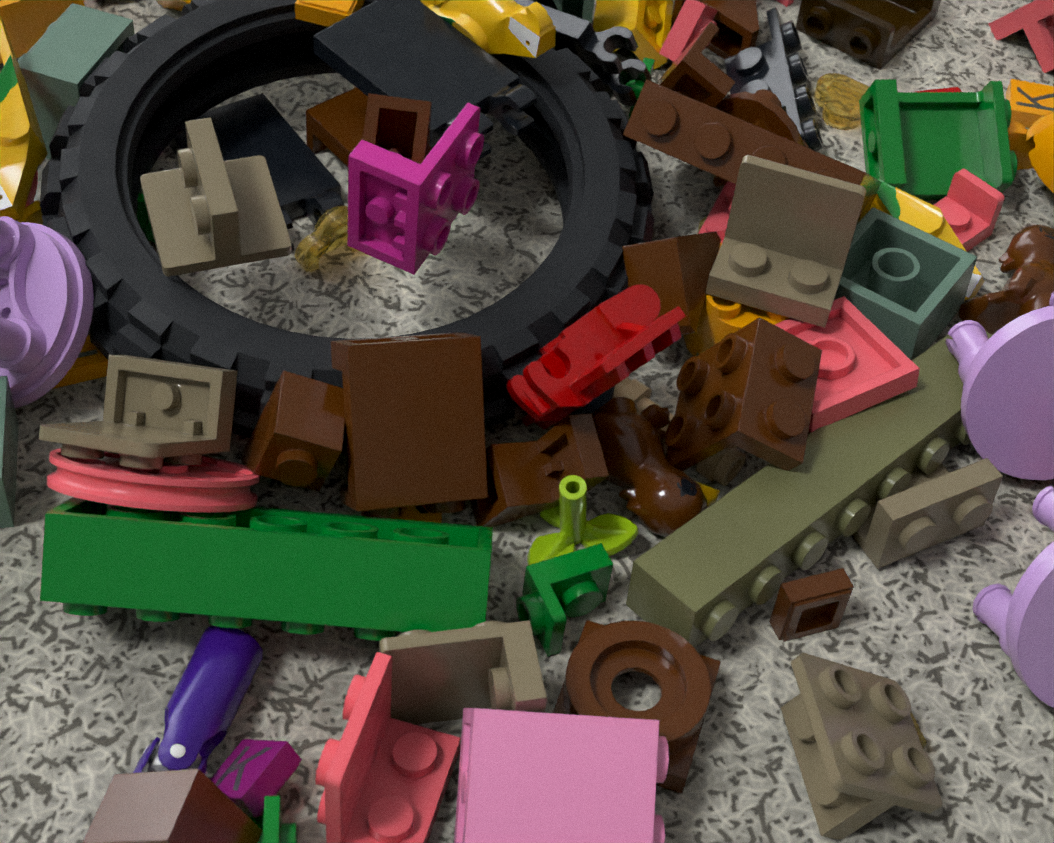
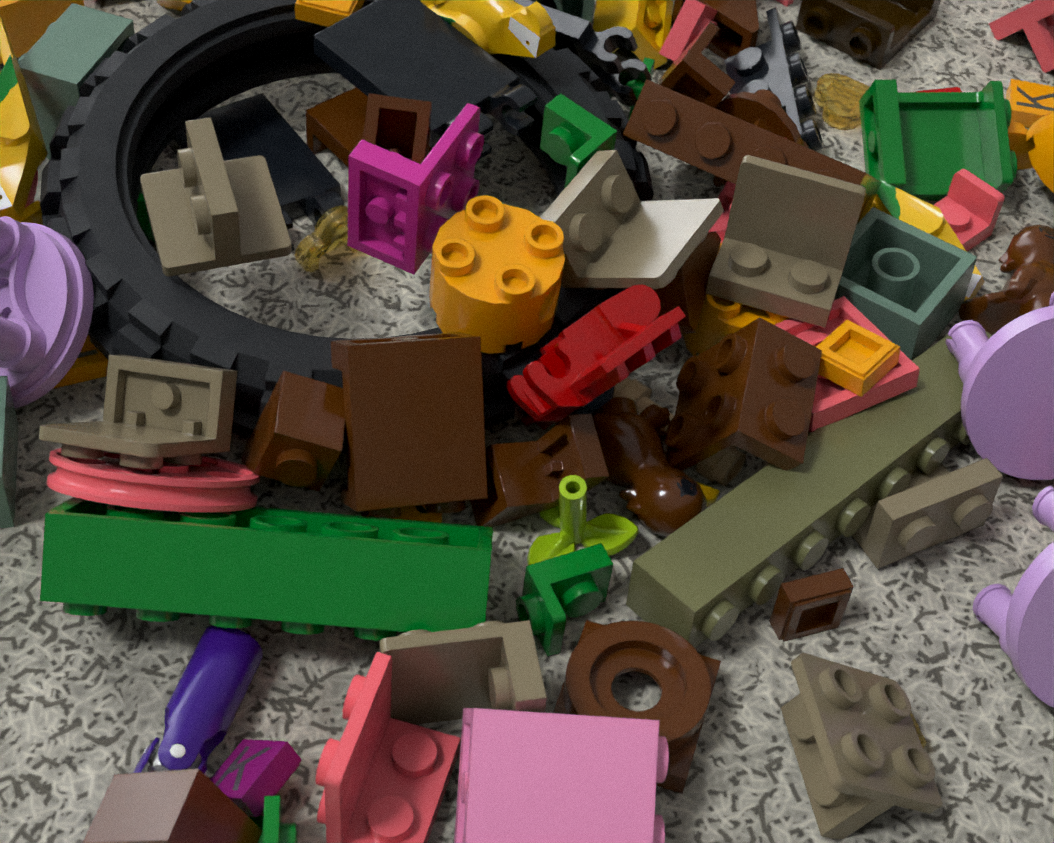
(496, 274): none -> light orange brick
(573, 135): none -> green bracket
(617, 237): none -> dark tan bracket
(856, 357): none -> light orange tile

